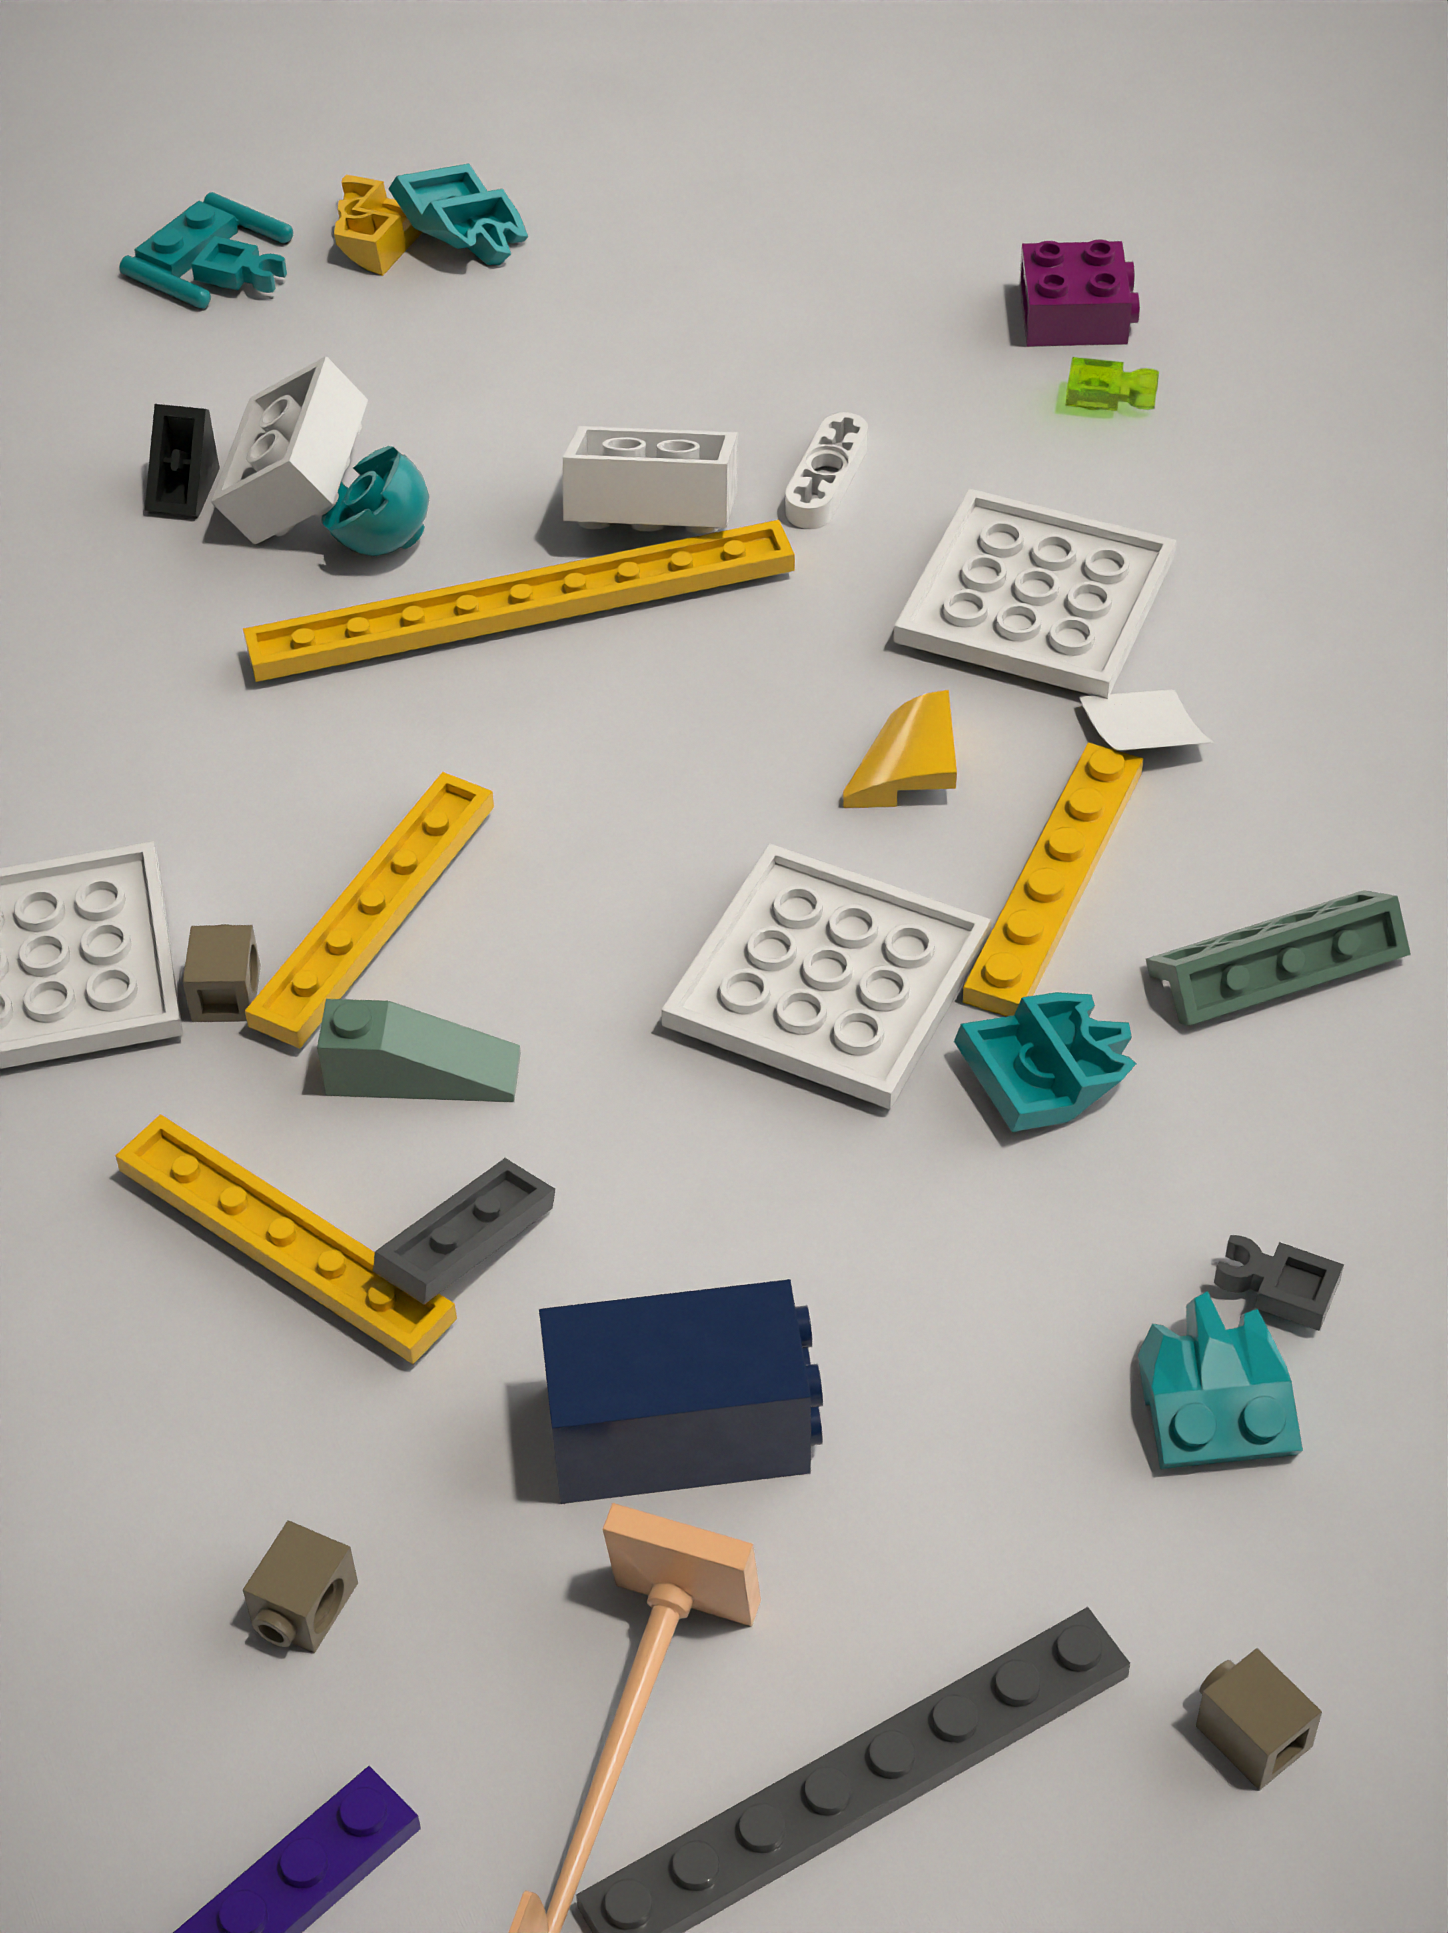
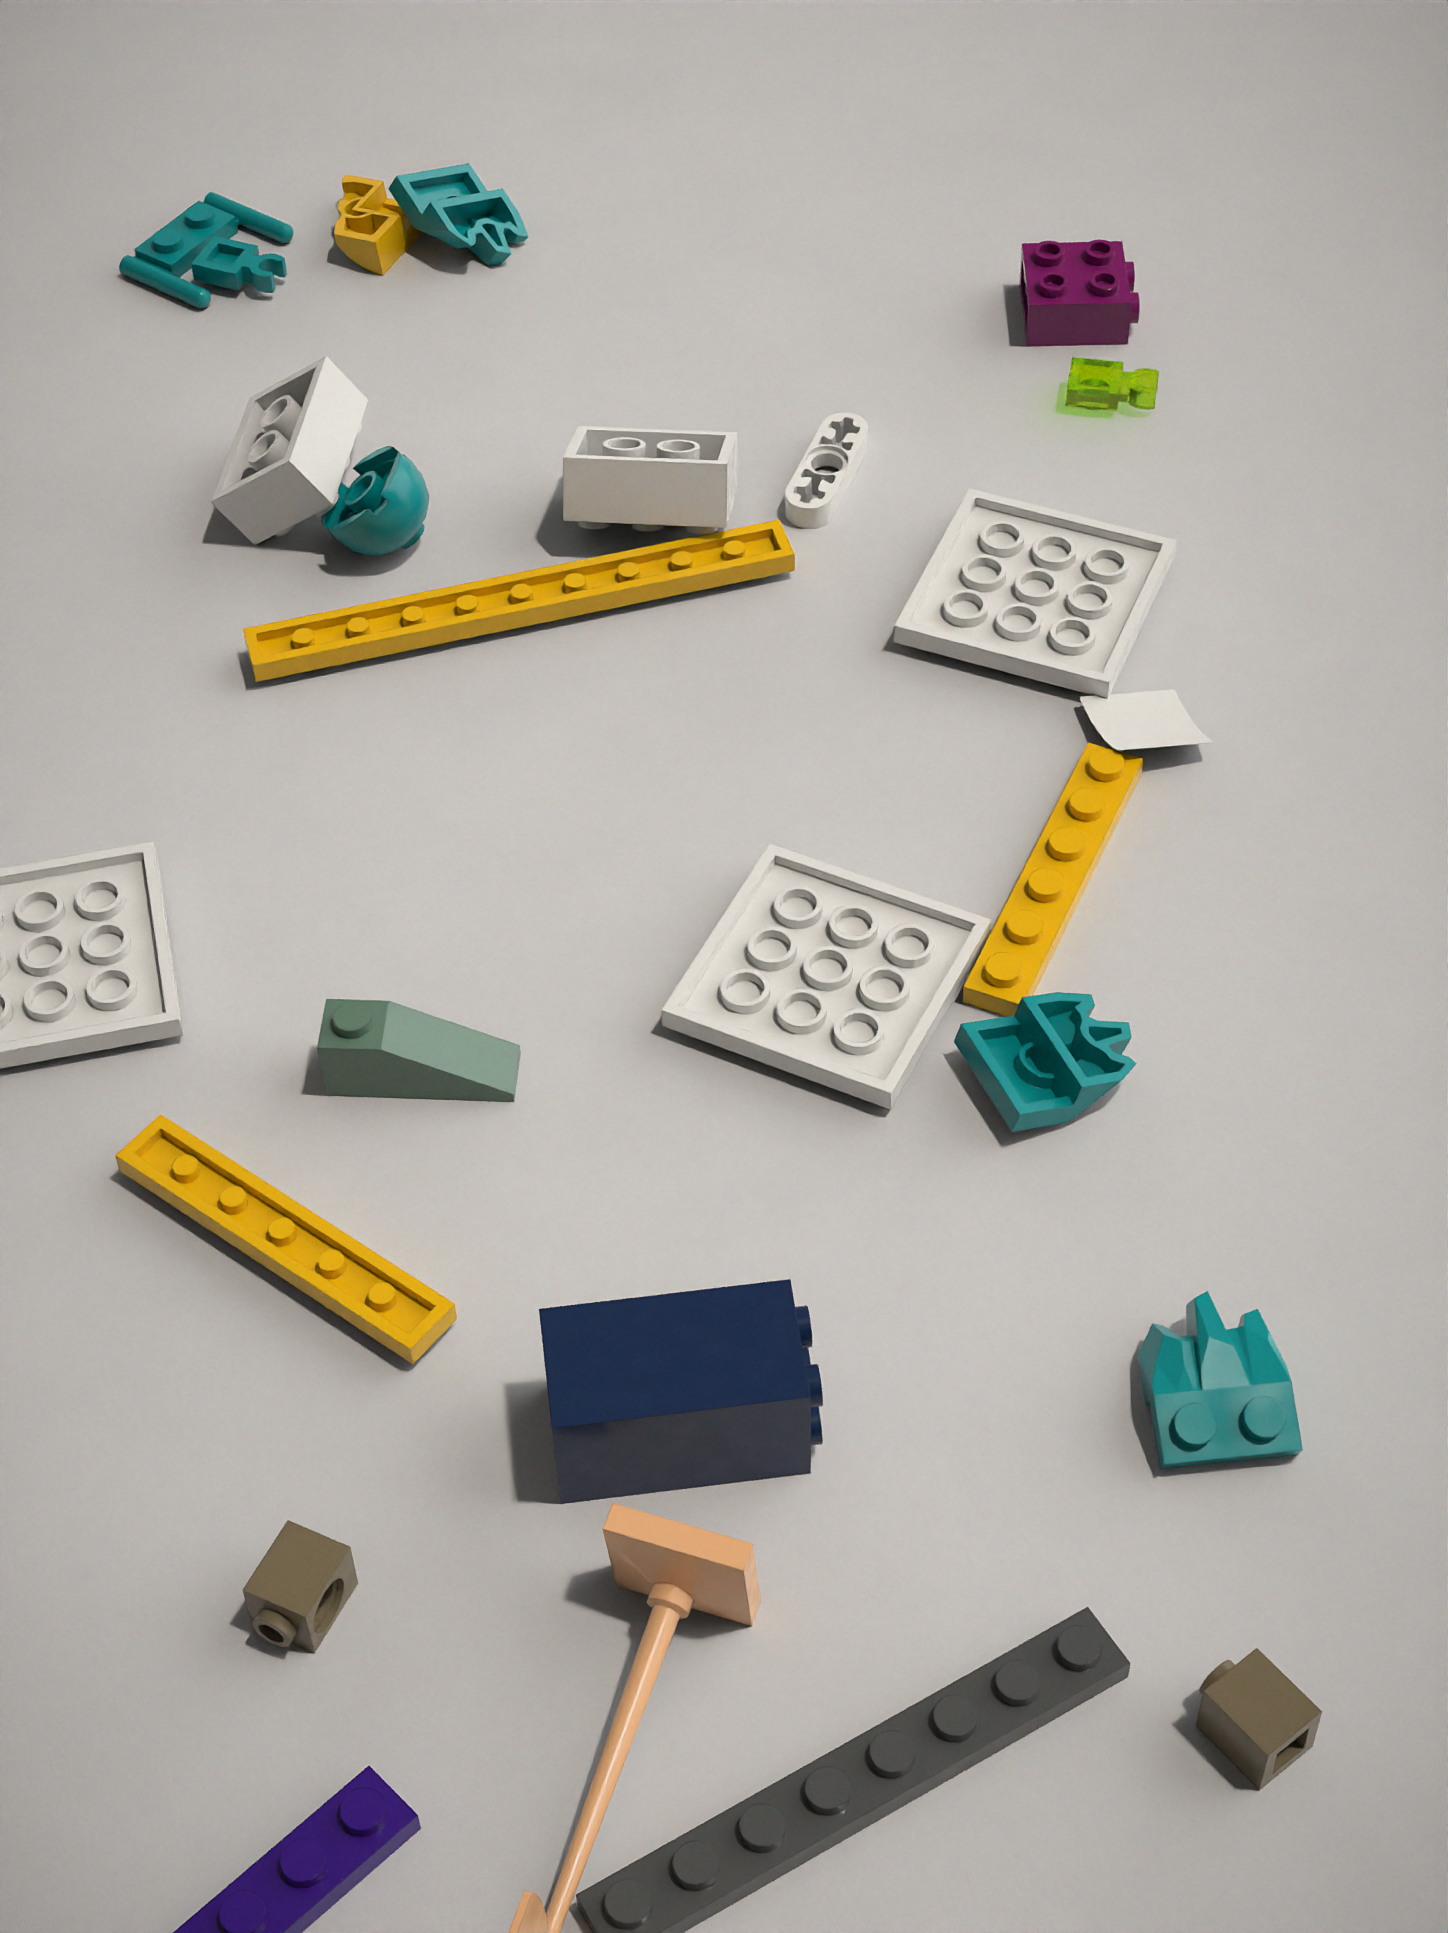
(180, 460): pearl dark grey slope -> none
(221, 972): dark tan brick -> none
(369, 910): yellow plate -> none
(463, 1230): dark grey plate -> none
(908, 754): yellow slope -> none
(1282, 955): sand green fence -> none
(1288, 1284): dark grey plate -> none

